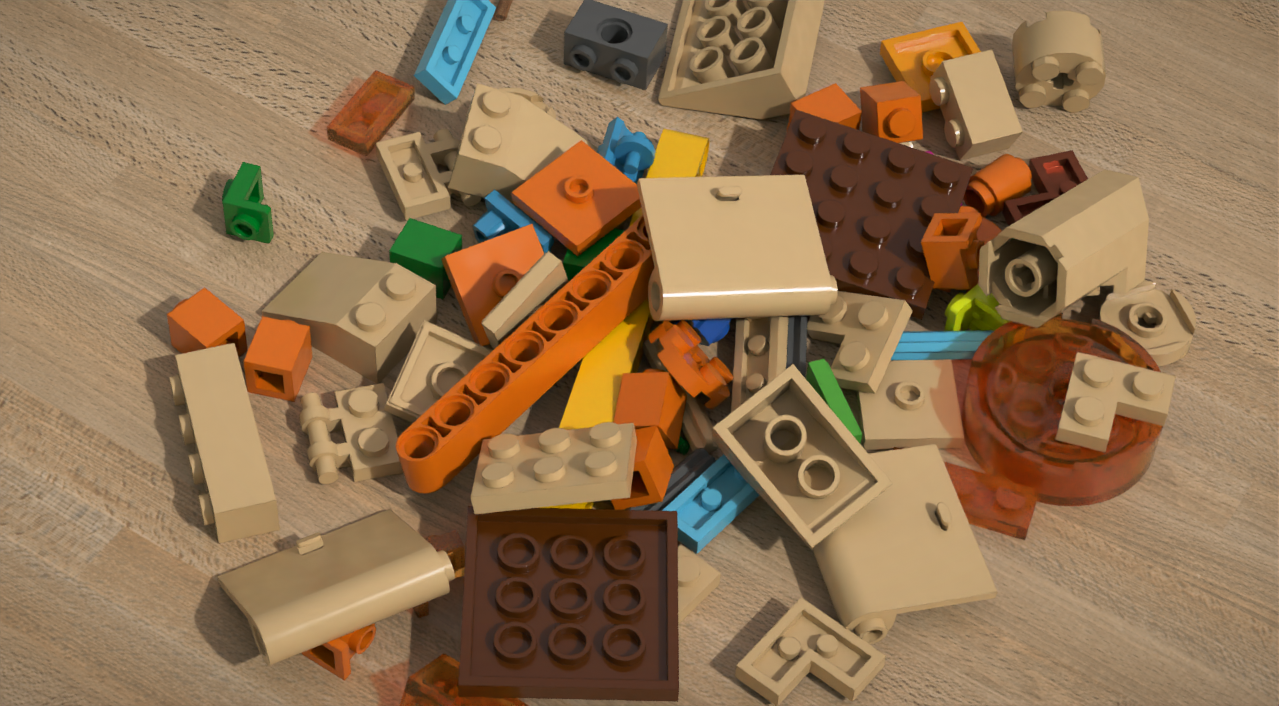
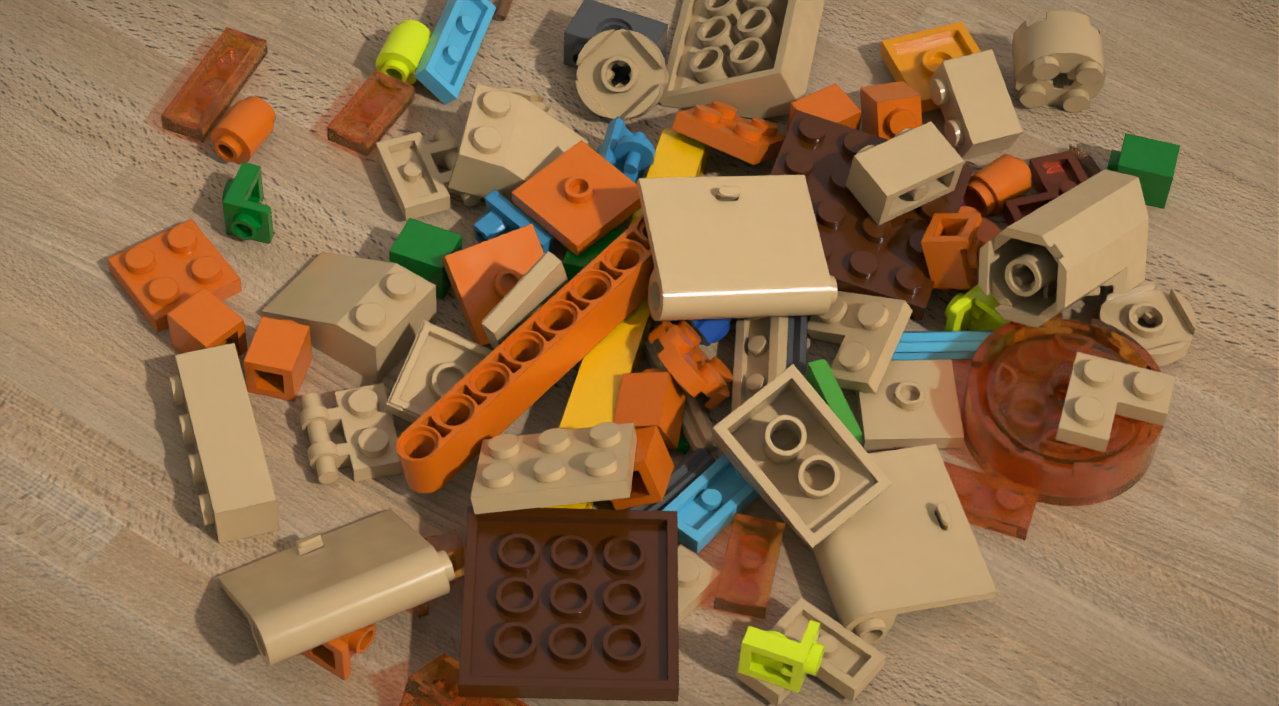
(172, 269): none -> orange plate
(214, 84): none -> clear orange plate
(243, 130): none -> orange brick
(403, 50): none -> neon yellow brick
(595, 74): none -> tan plate
(724, 130): none -> orange plate
(749, 566): none -> clear orange plate
(779, 659): none -> neon yellow bracket
(904, 172): none -> tan brick
(1084, 161): none -> medium nougat leg
(1151, 162): none -> green brick

